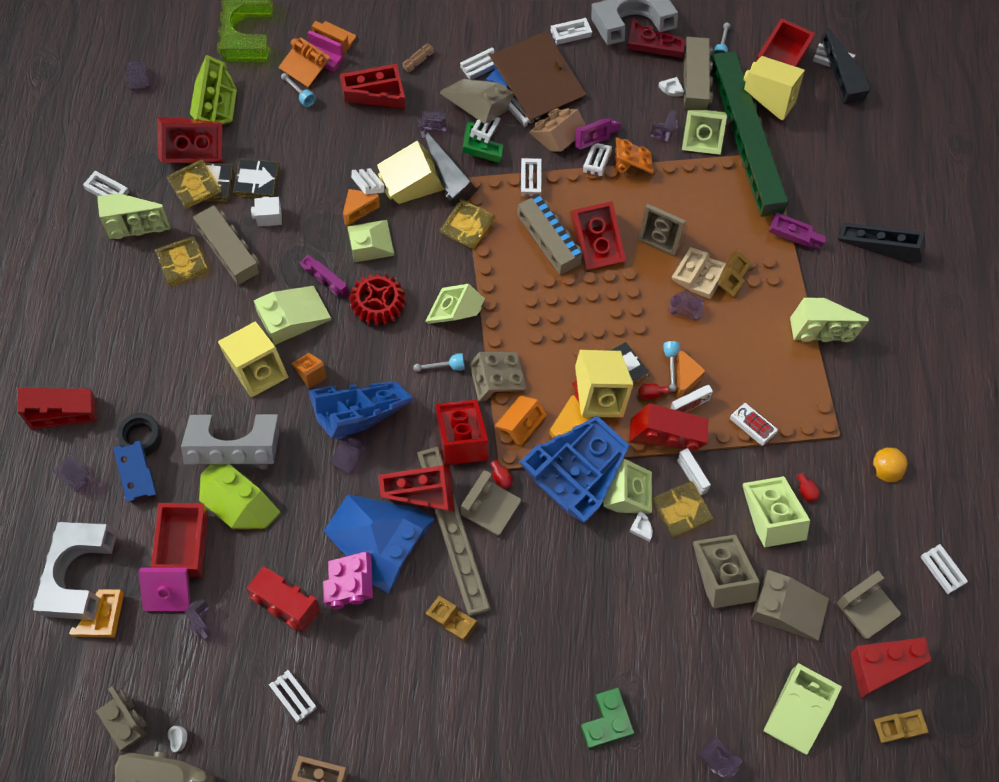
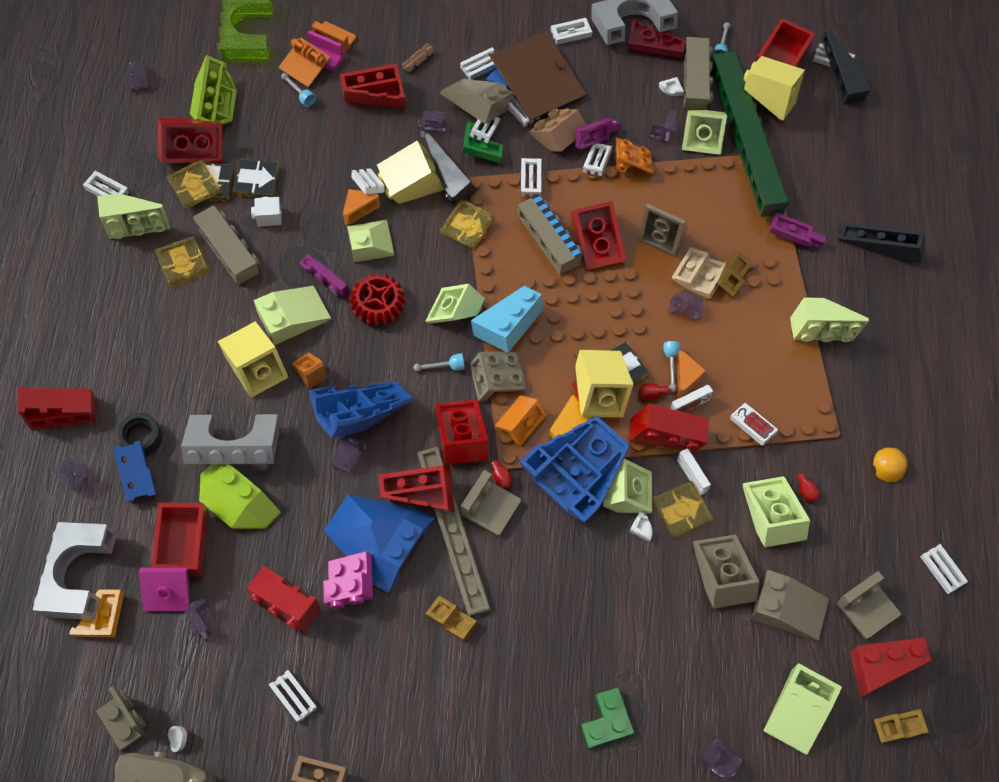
(508, 319): none -> medium azure wedge

